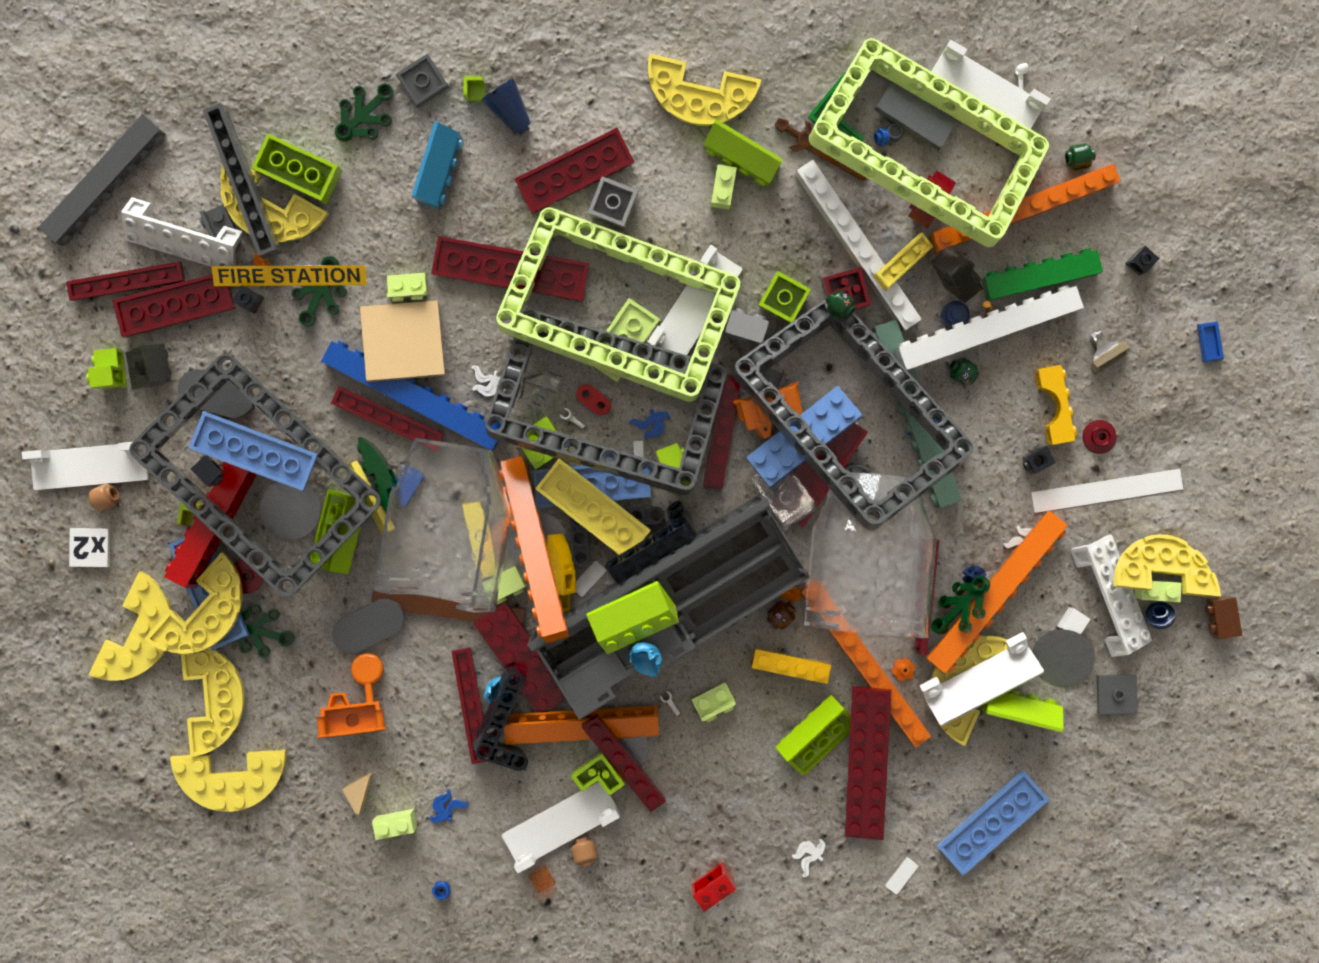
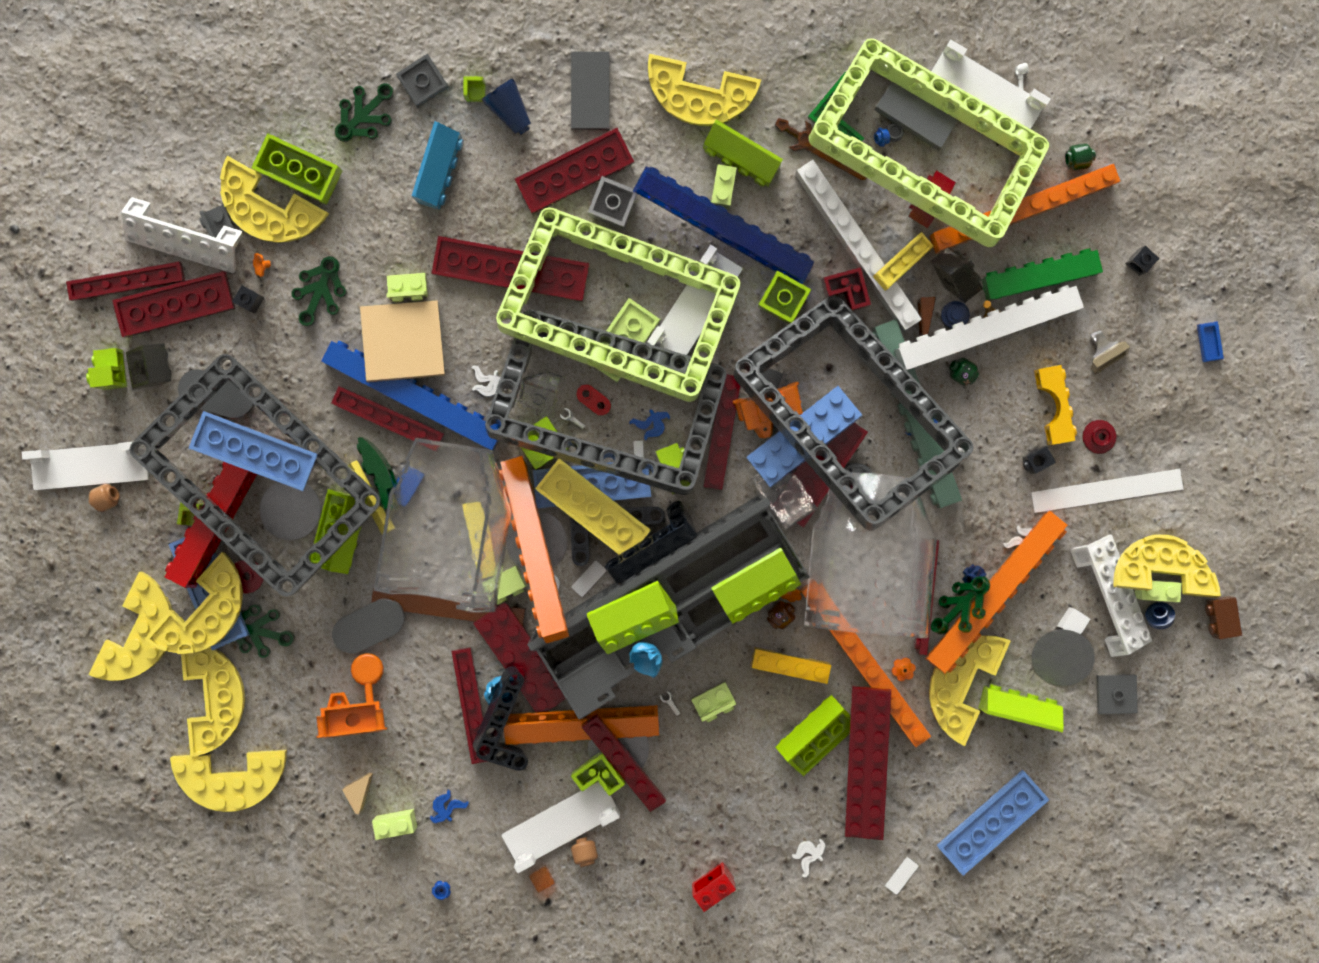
(89, 547): white tile -> none
(102, 180): dark grey brick -> none
(208, 471): black brick -> none
(242, 181): dark grey brick -> none
(289, 275): yellow sticker -> none
(562, 568): yellow slope -> none
(590, 90): none -> dark grey tile
(722, 225): none -> clear blue brick
(746, 327): light grey brick -> none
(756, 586): none -> lime slope
(840, 305): dark green head -> none
(925, 311): none -> reddish brown slope
(982, 681): white bracket -> none

